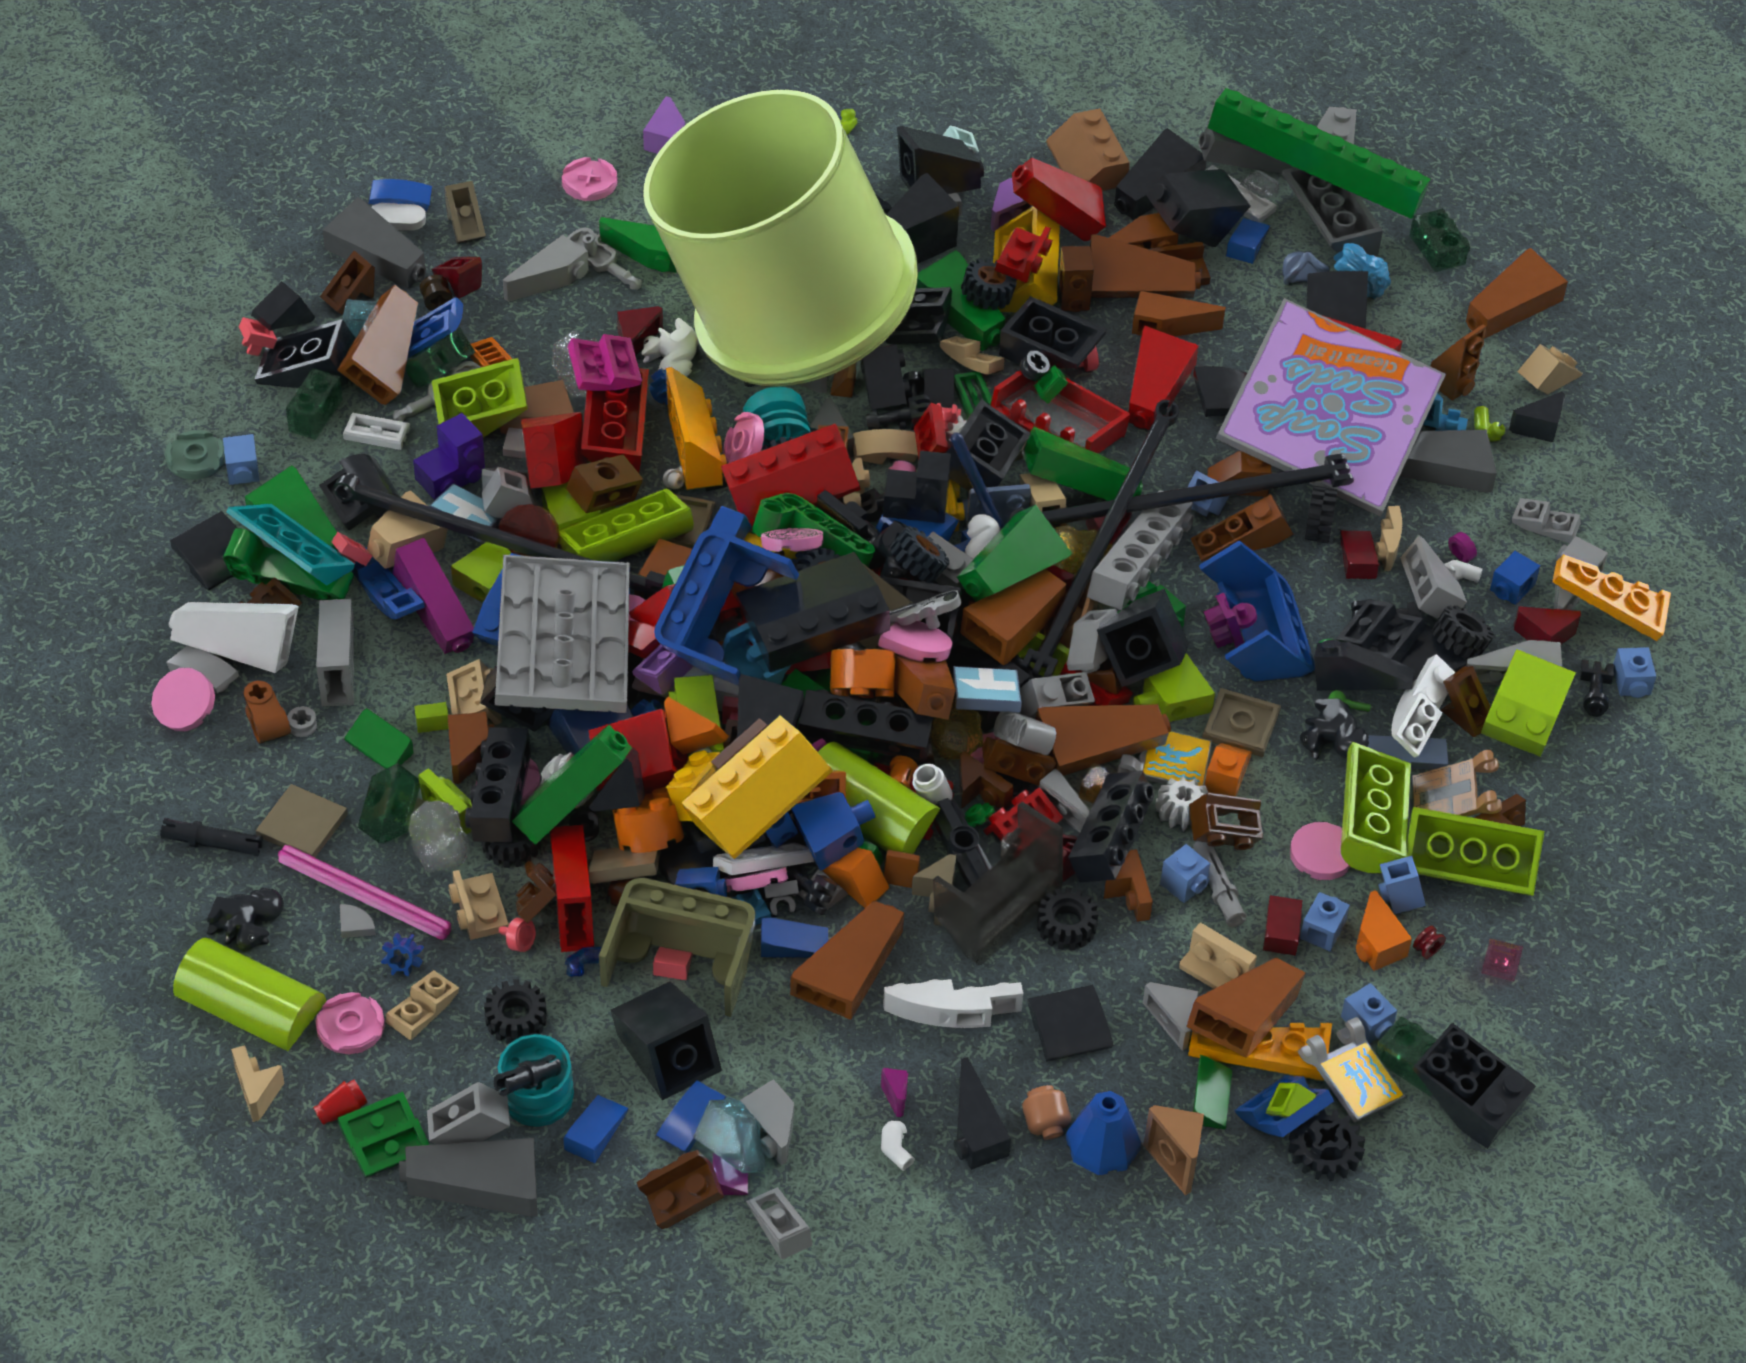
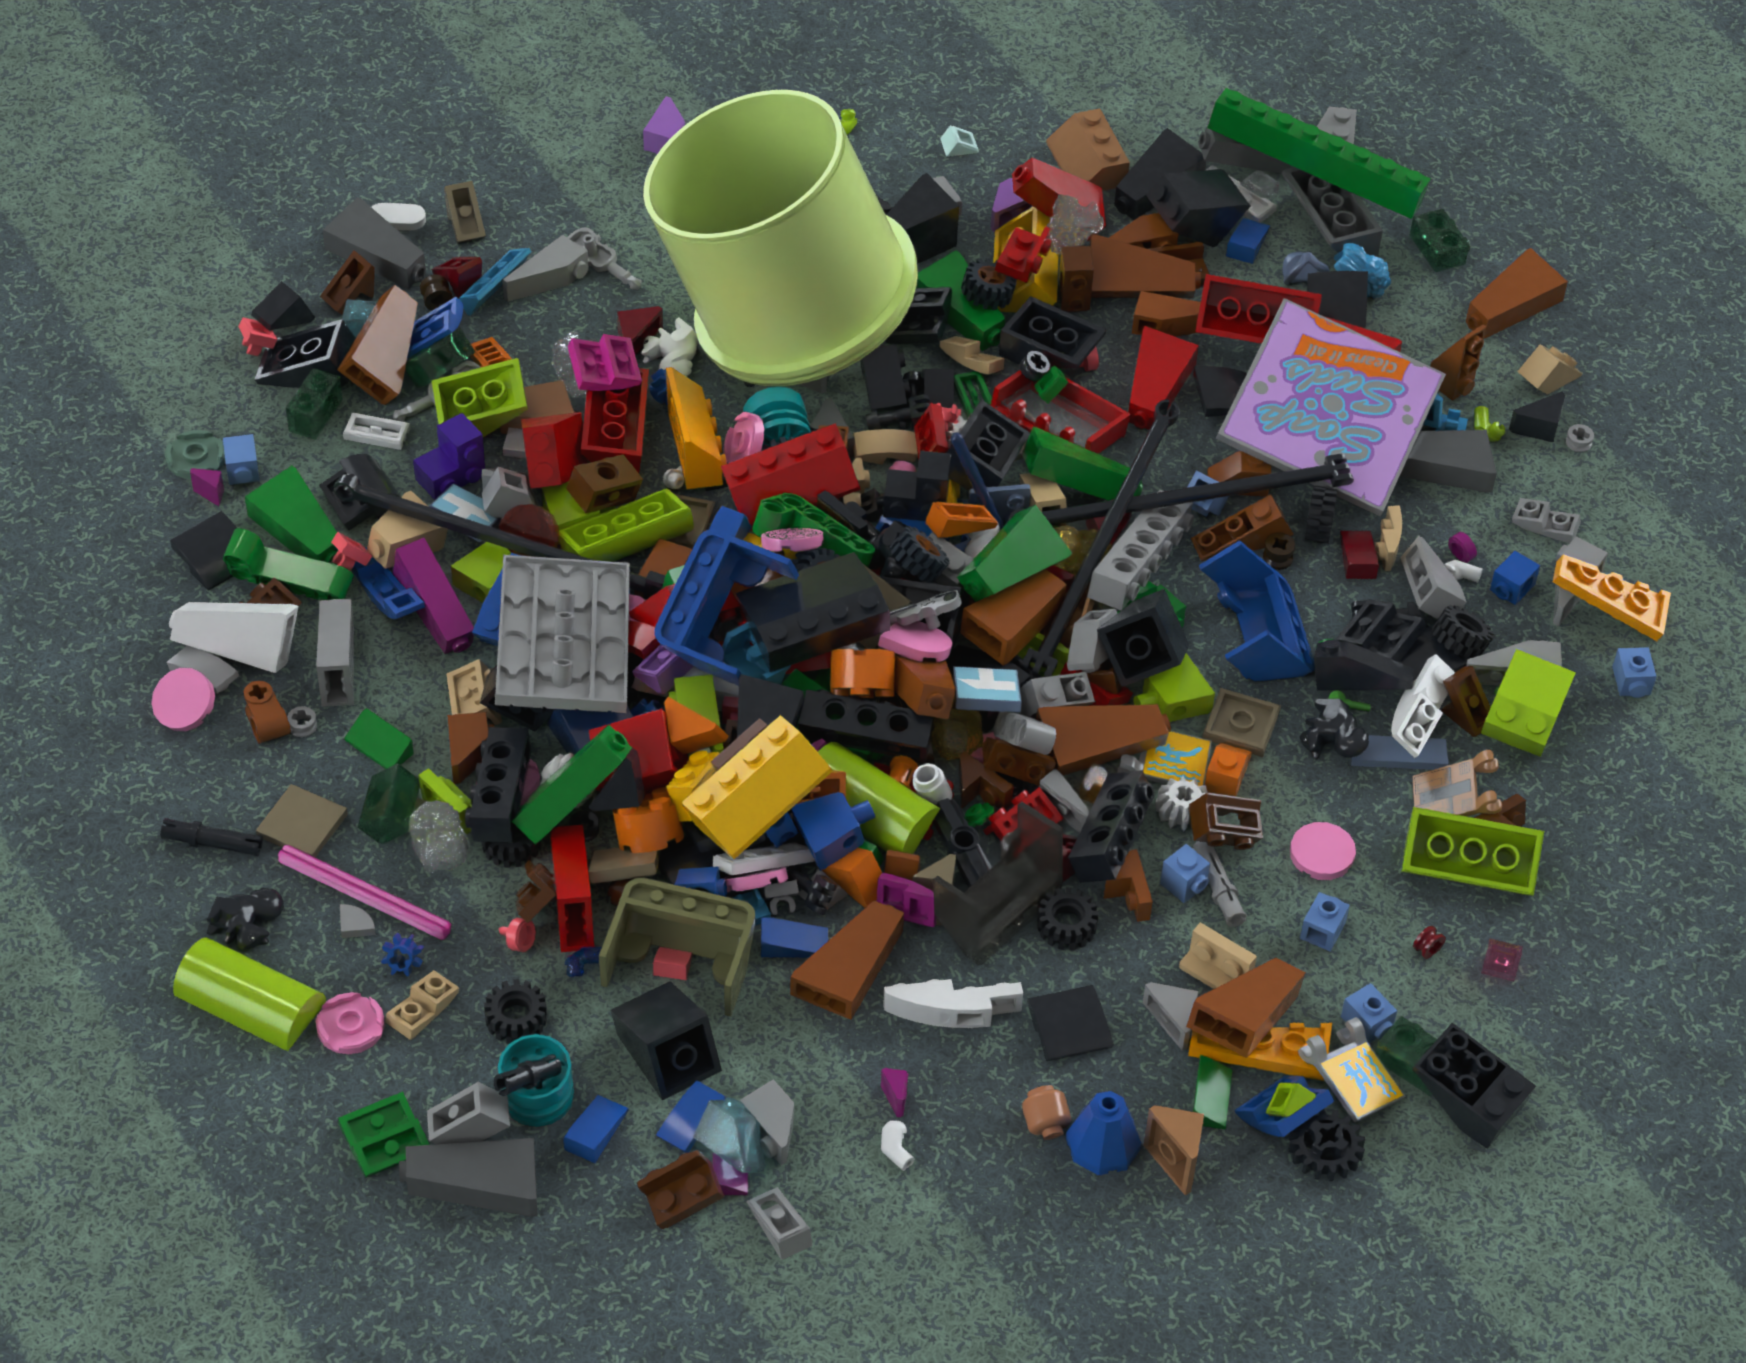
(208, 484): none -> magenta slope
(257, 1085): tan slope -> none
(293, 541): teal slope -> none
(341, 1101): red cone -> none
(400, 192): blue slope -> none
(431, 717): lime slope -> none
(479, 905): tan bracket -> none
(493, 279): none -> dark azure slope
(589, 179): bright pink tile -> none
(638, 242): green slope -> none
(844, 382): dark orange slope -> none
(908, 897): none -> magenta slope
(941, 157): black slope -> none
(958, 519): none -> orange slope
(979, 1128): black slope -> none
(1072, 222): none -> clear hair
(1226, 623): magenta hips -> none
(1245, 308): none -> red slope
(1279, 550): none -> dark brown wheel
(1282, 925): dark red slope -> none
(1374, 809): lime brick -> none
(1381, 935): orange slope -> none
(1401, 885): medium blue brick -> none
(1546, 624): dark red slope -> none
(1581, 431): none -> light grey bush
(1596, 702): black hinge -> none

